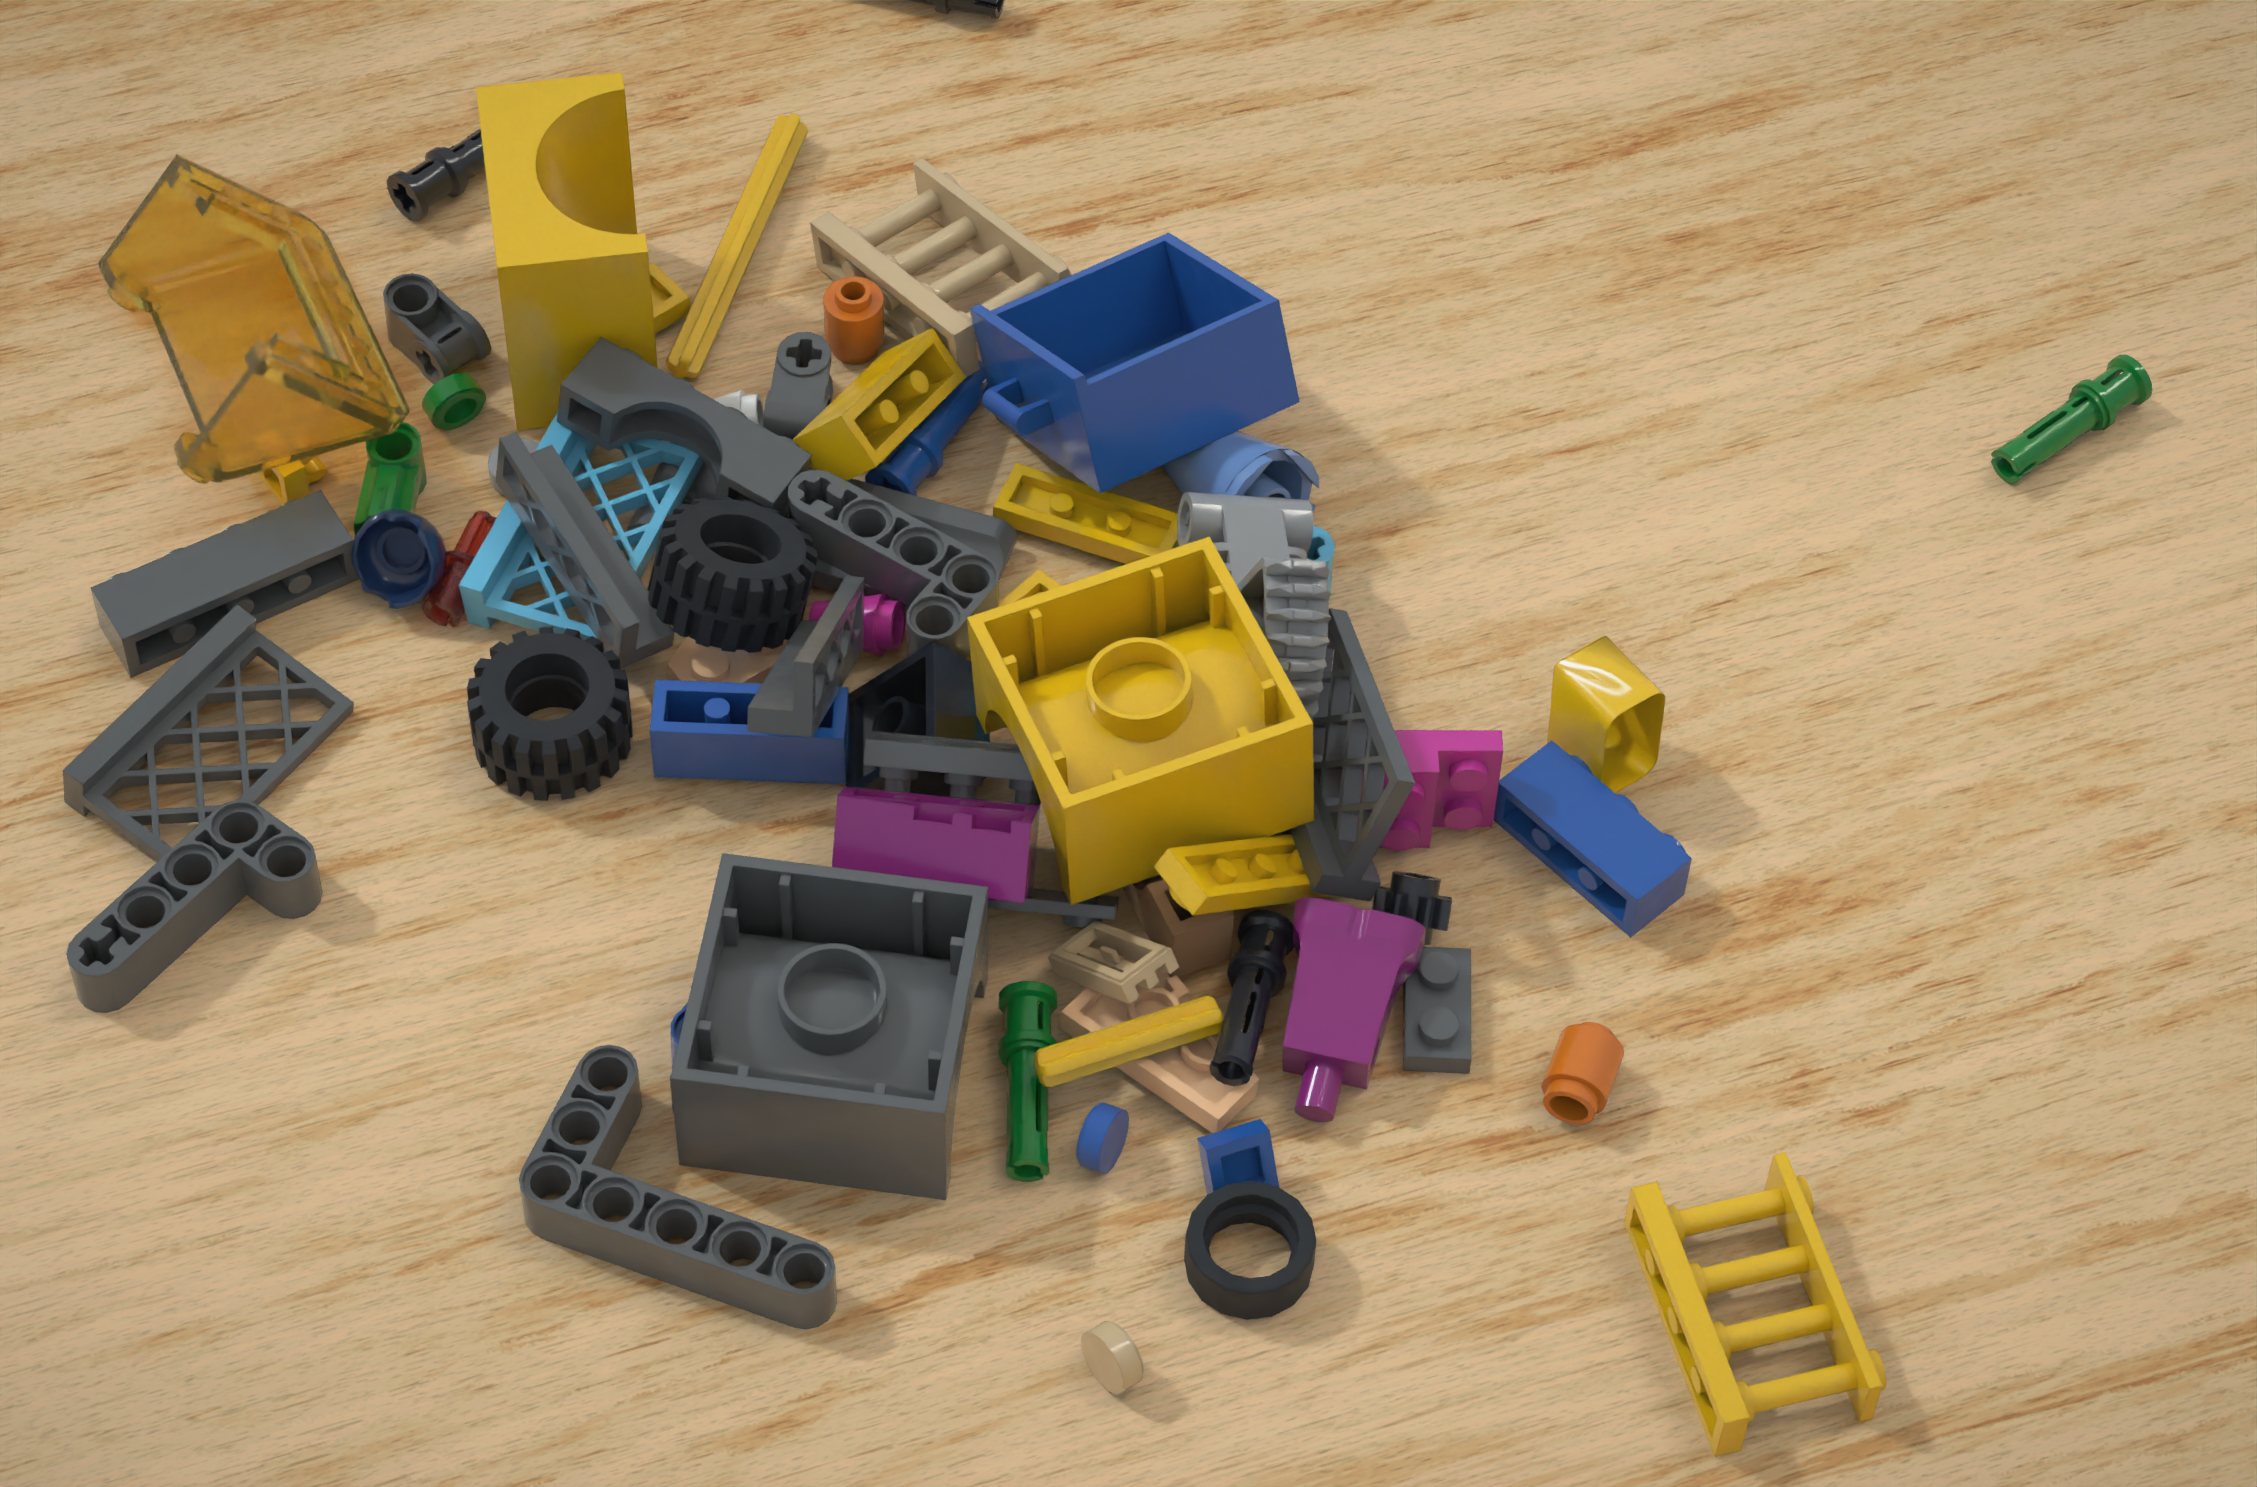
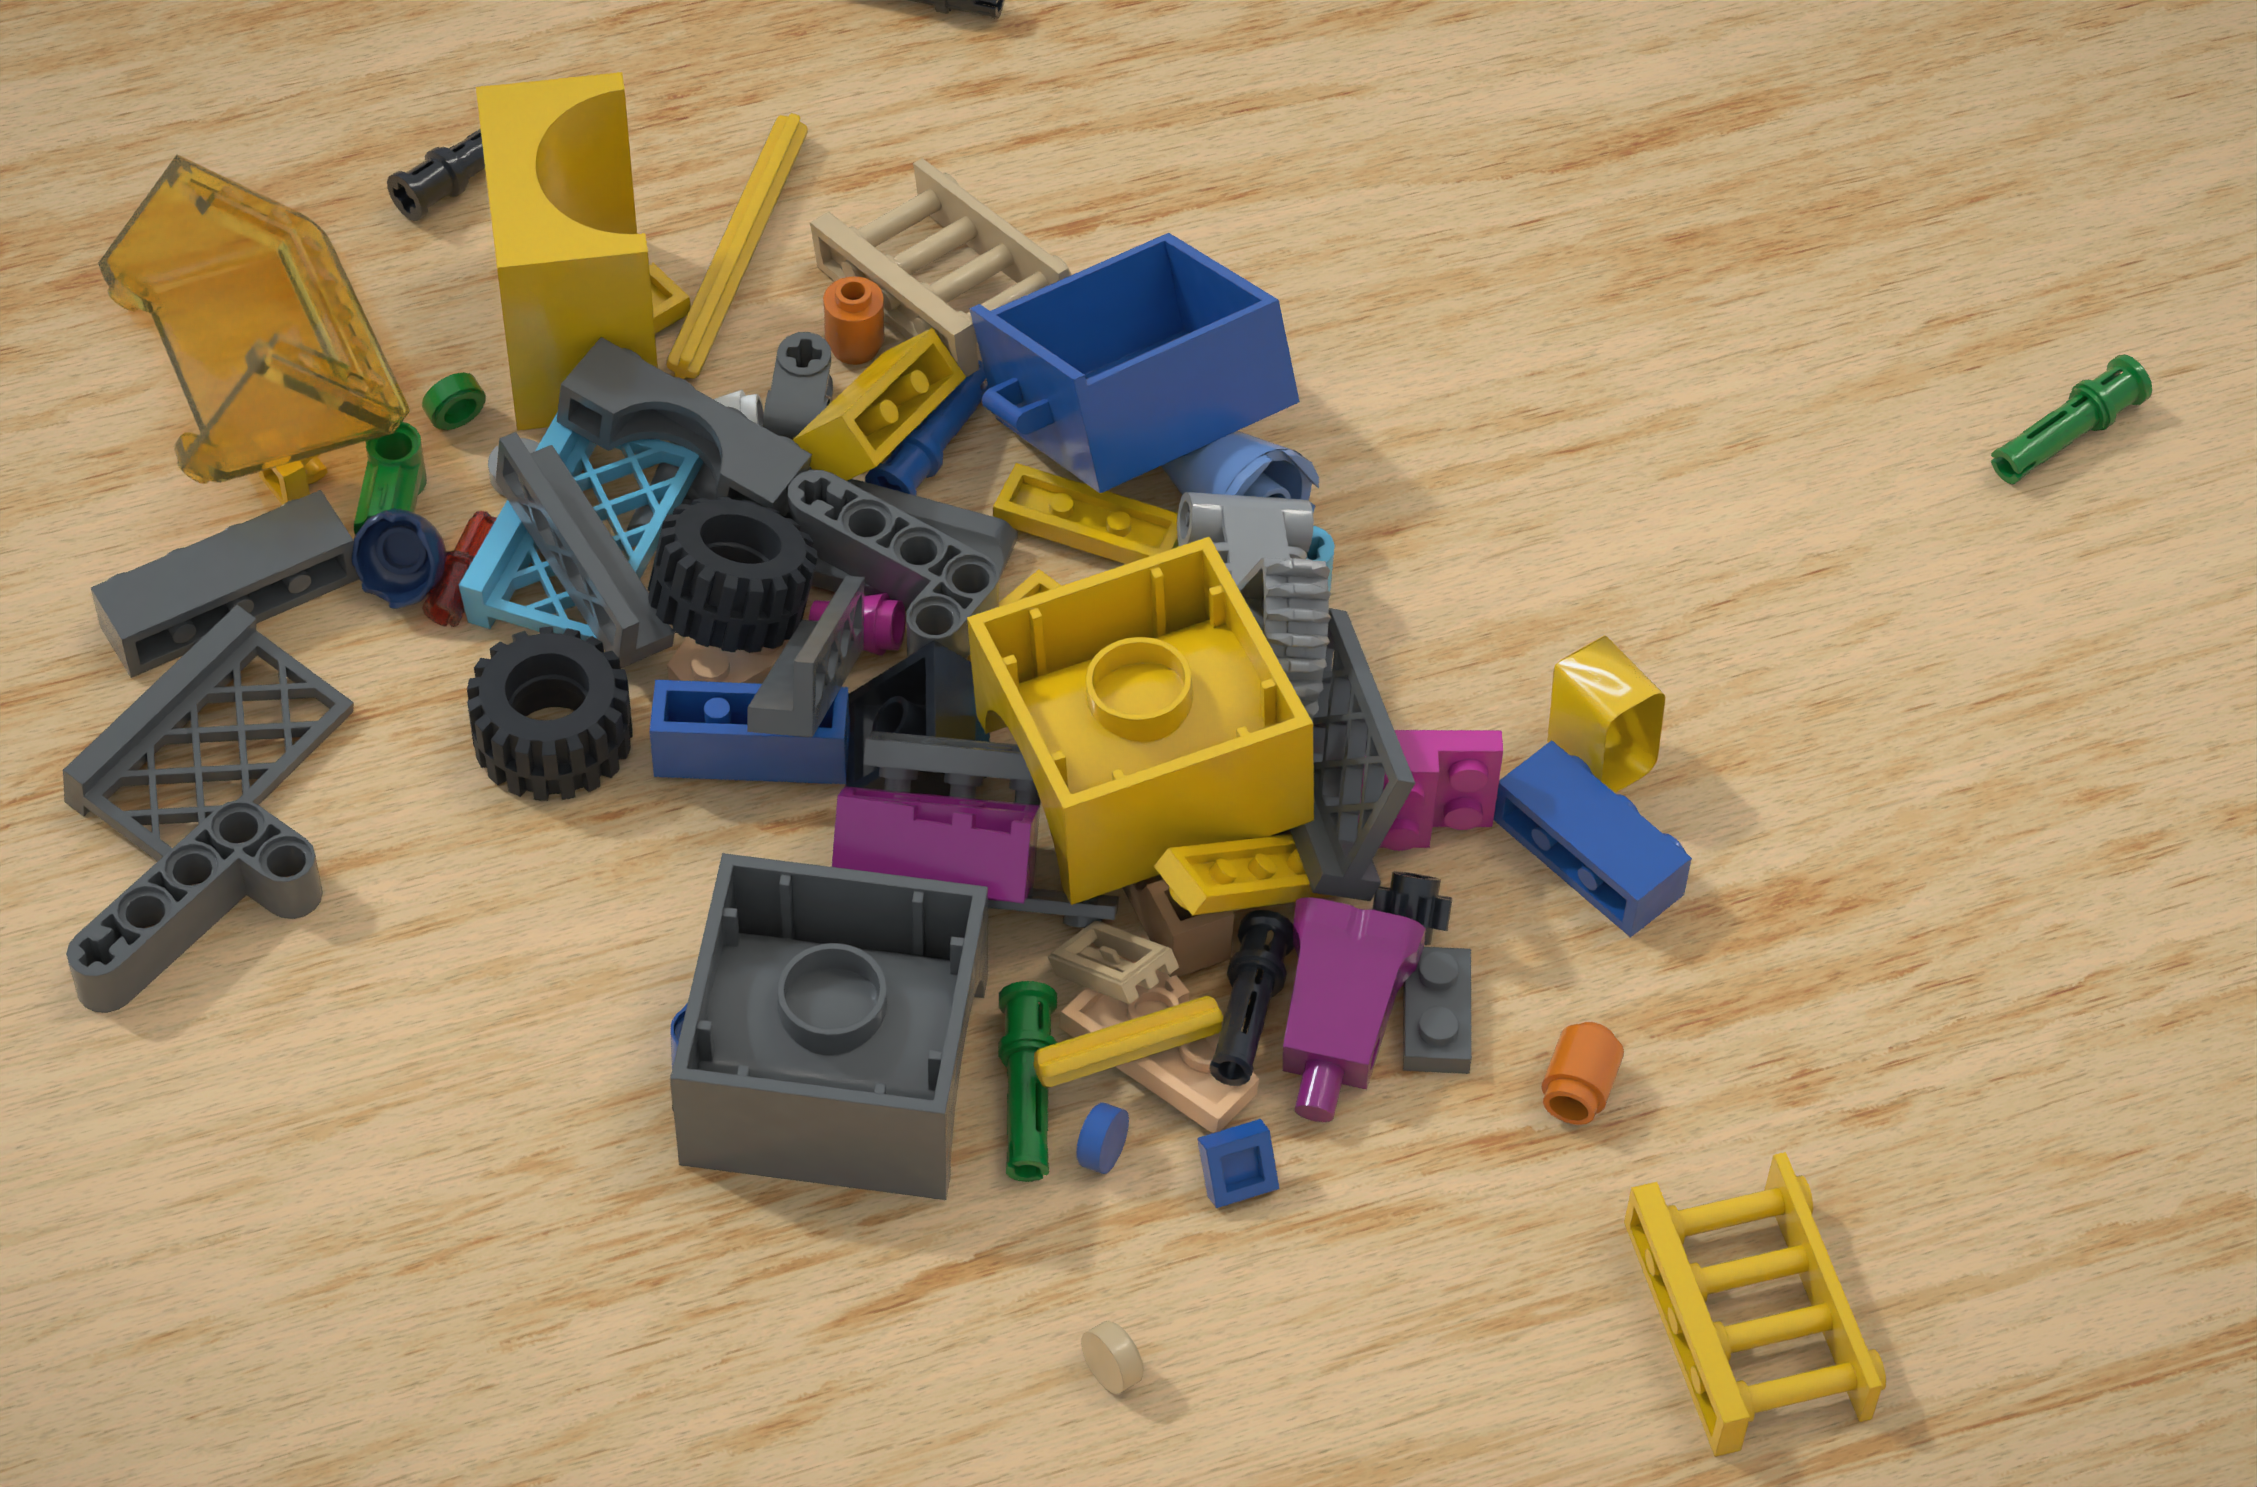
(431, 327): dark grey piece -> none
(655, 1214): dark grey beam -> none
(1262, 1206): black tyre -> none

